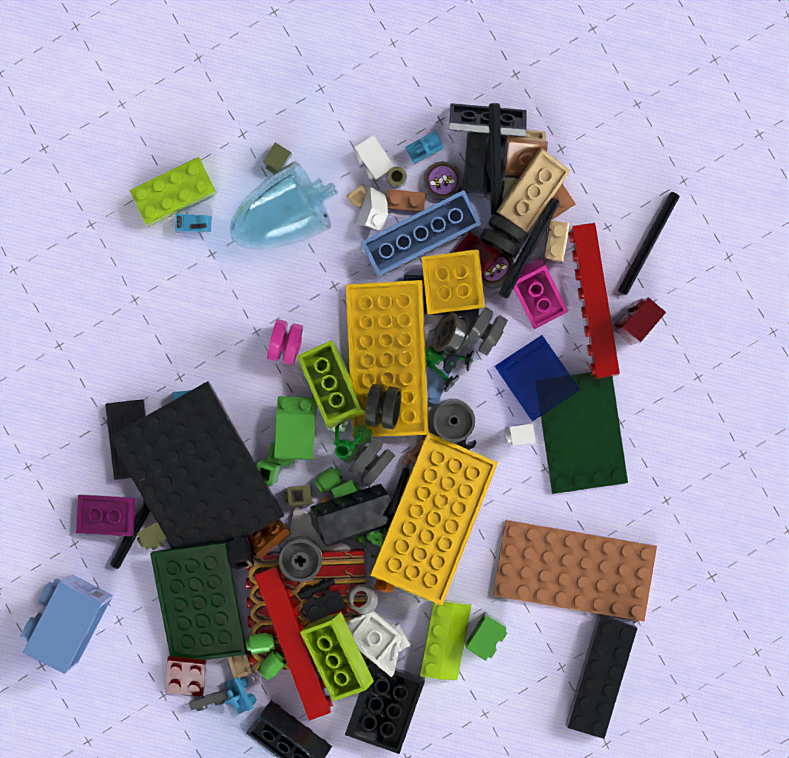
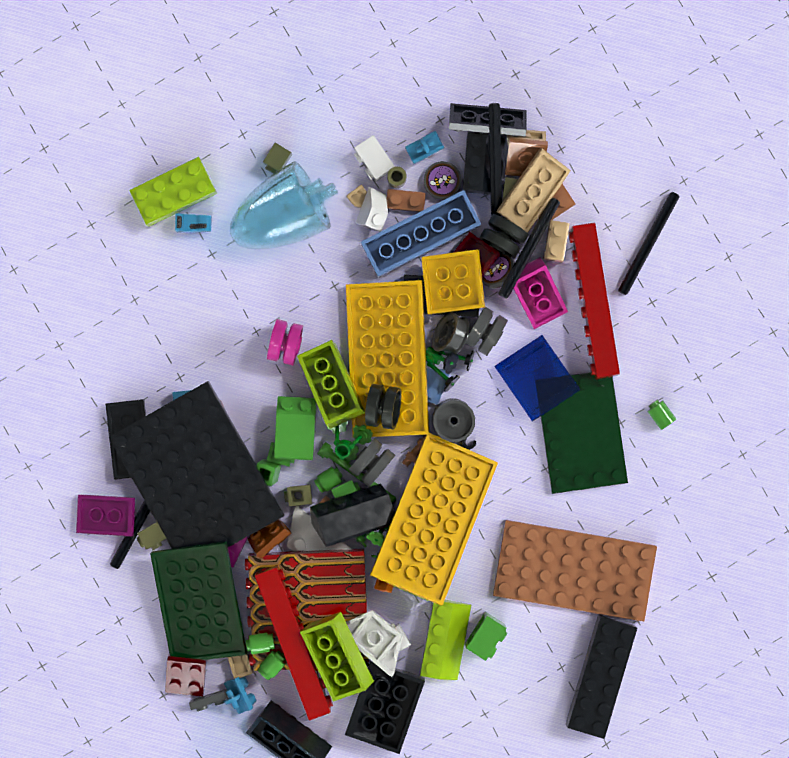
(67, 622): medium blue brick -> none
(240, 553): black brick -> none
(300, 570): dark grey wheel -> none
(323, 605): black plate -> none
(327, 452): none -> bright green piece
(371, 602): light grey piece -> none
(398, 491): black bar -> none
(520, 434): white brick -> none
(639, 321): dark red brick -> none
(661, 414): none -> bright green brick

